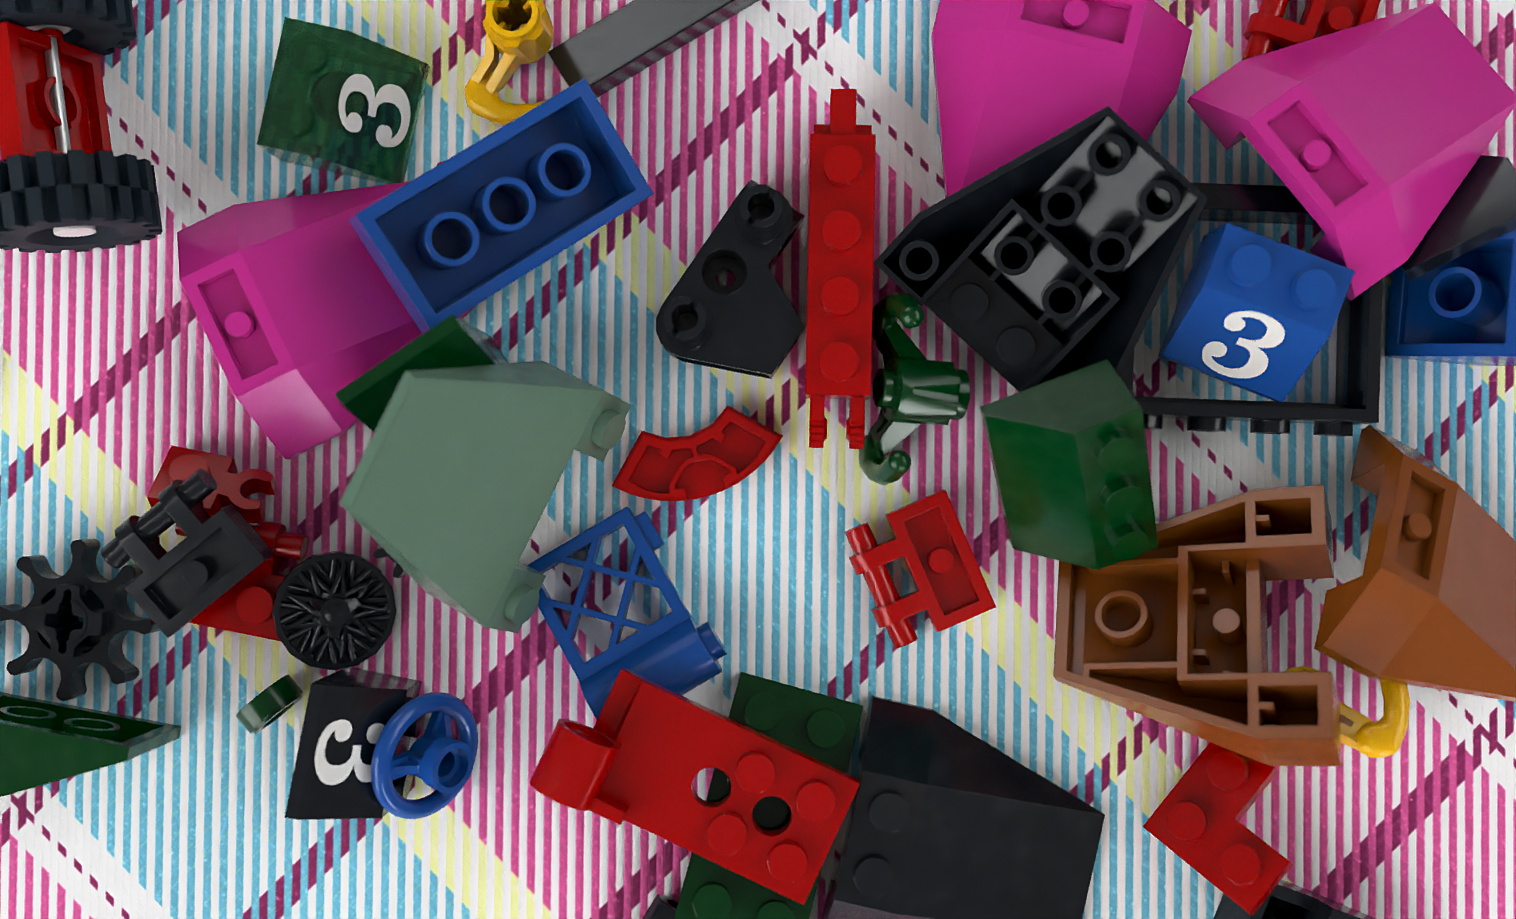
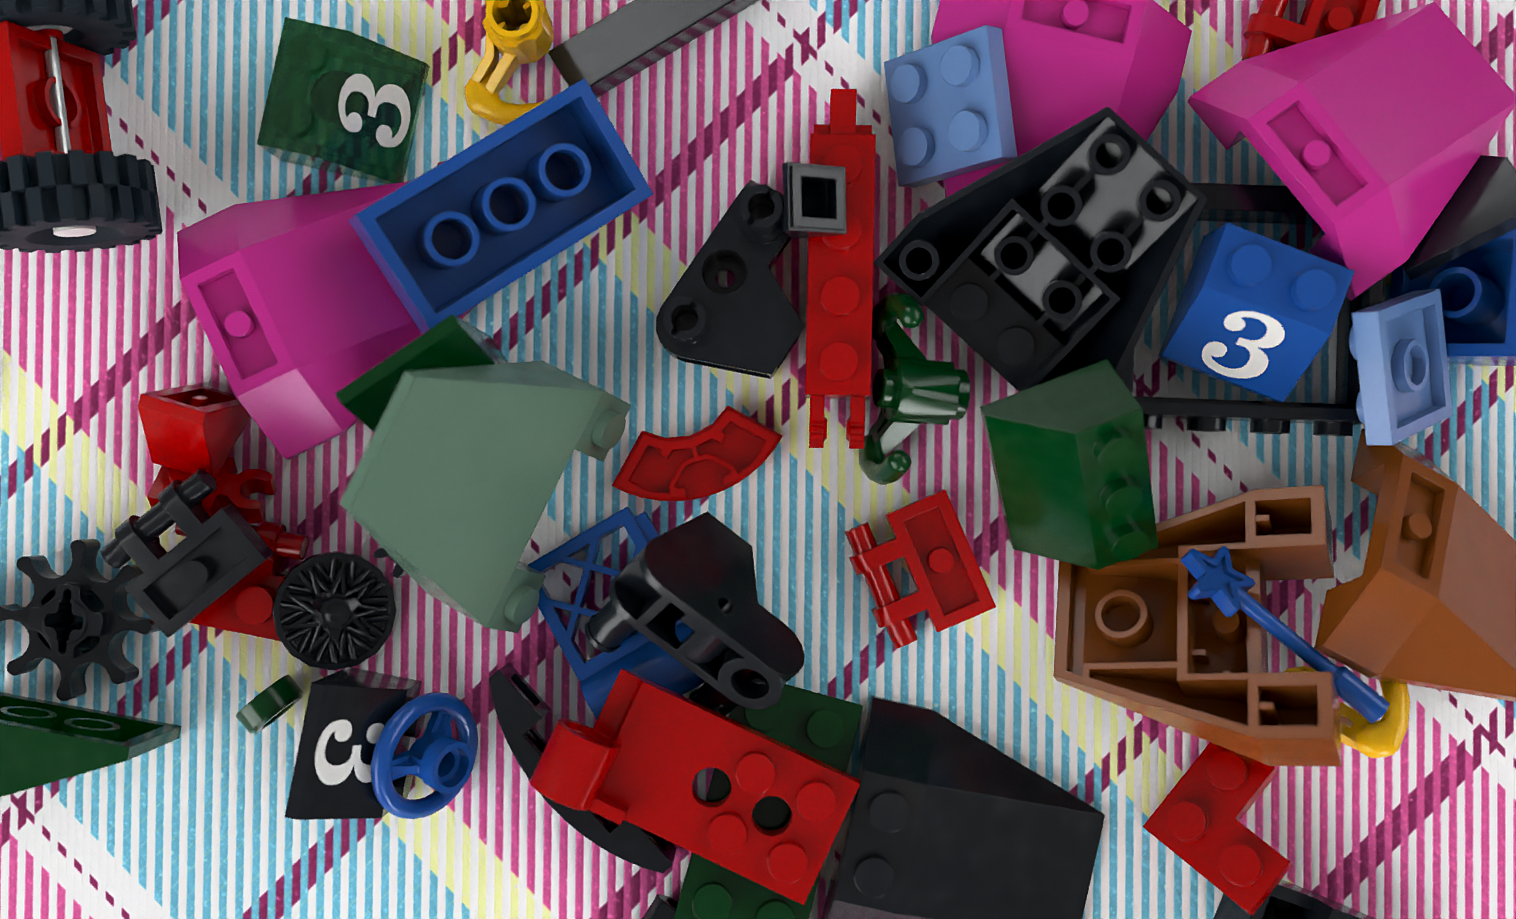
(191, 427): none -> red slope
(517, 711): none -> black slope
(709, 583): none -> black piece
(814, 200): none -> black slope
(950, 108): none -> medium blue plate
(1229, 591): none -> blue piece
(1401, 366): none -> medium blue plate

